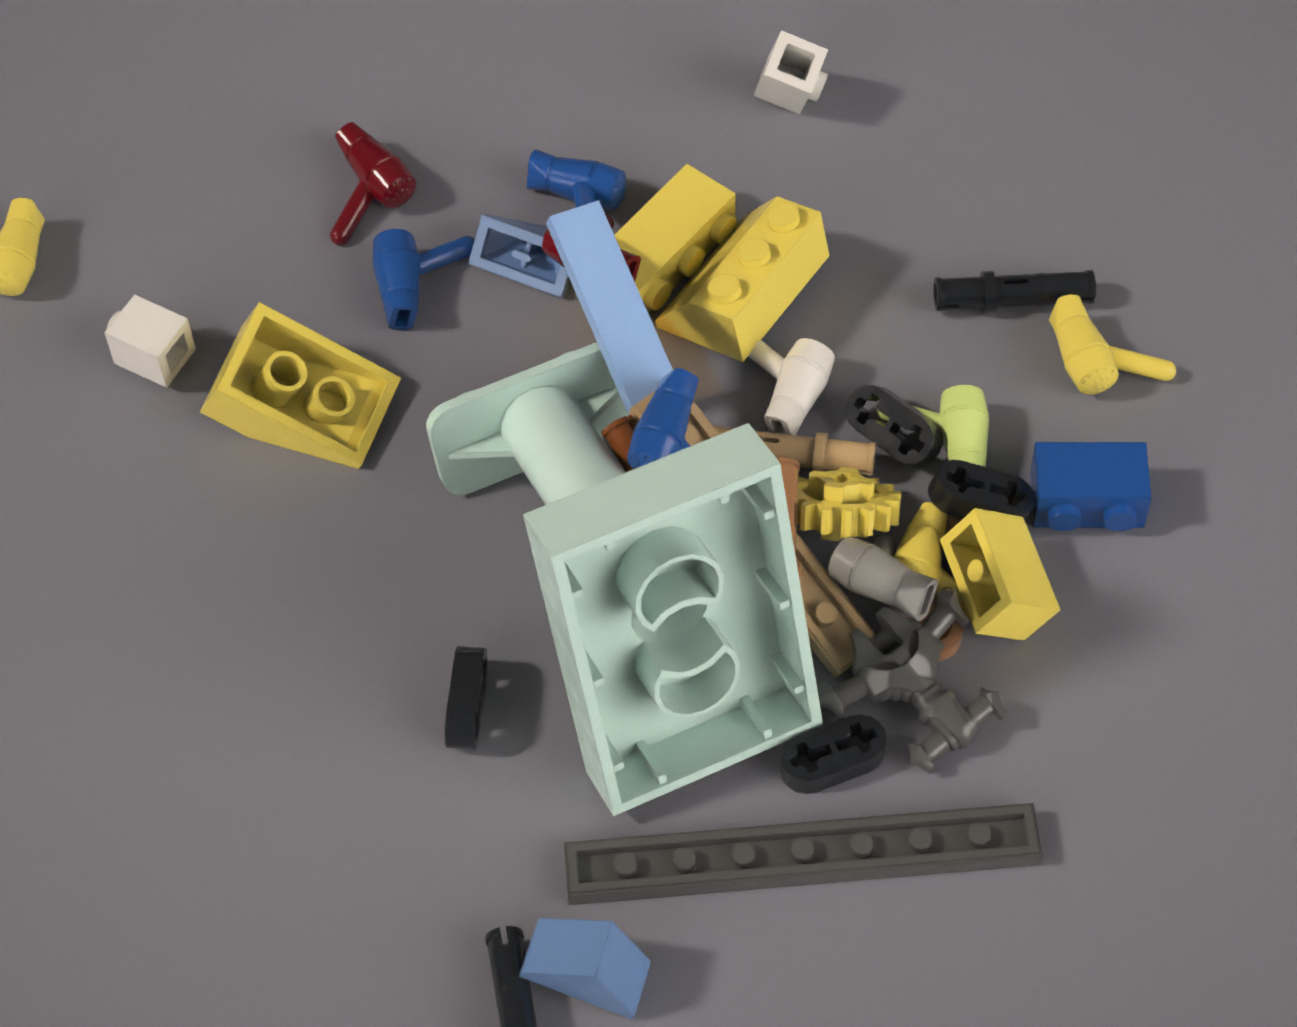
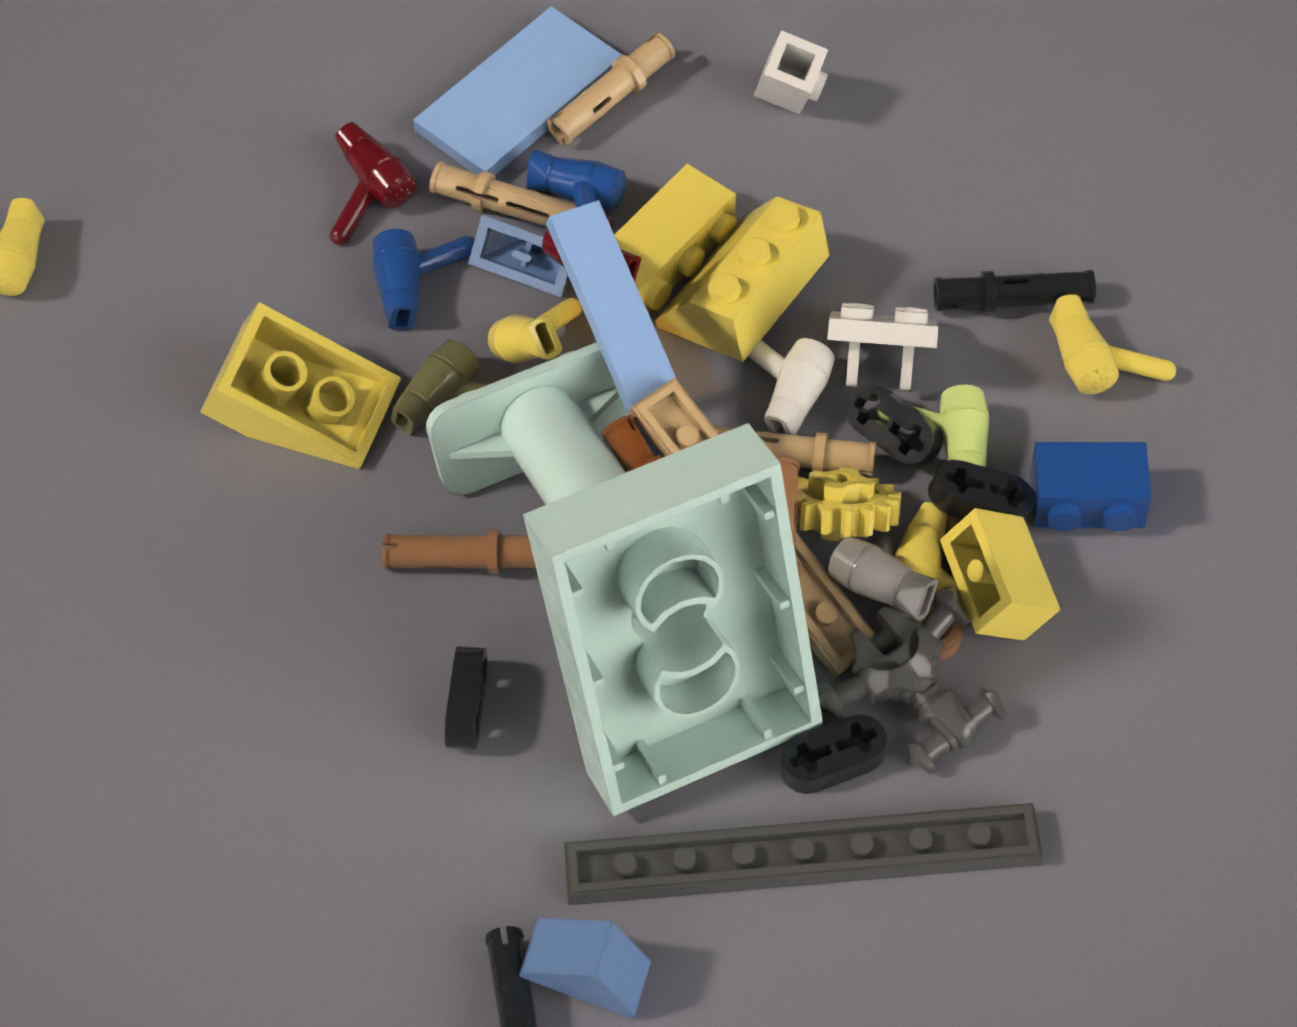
(150, 340): white brick -> none
(440, 378): none -> olive piece
(458, 551): none -> medium nougat pin
(488, 193): none -> tan pin
(514, 92): none -> light blue tile
(527, 338): none -> light yellow piece
(626, 76): none -> tan pin
(665, 419): blue piece -> none
(907, 328): none -> white plate

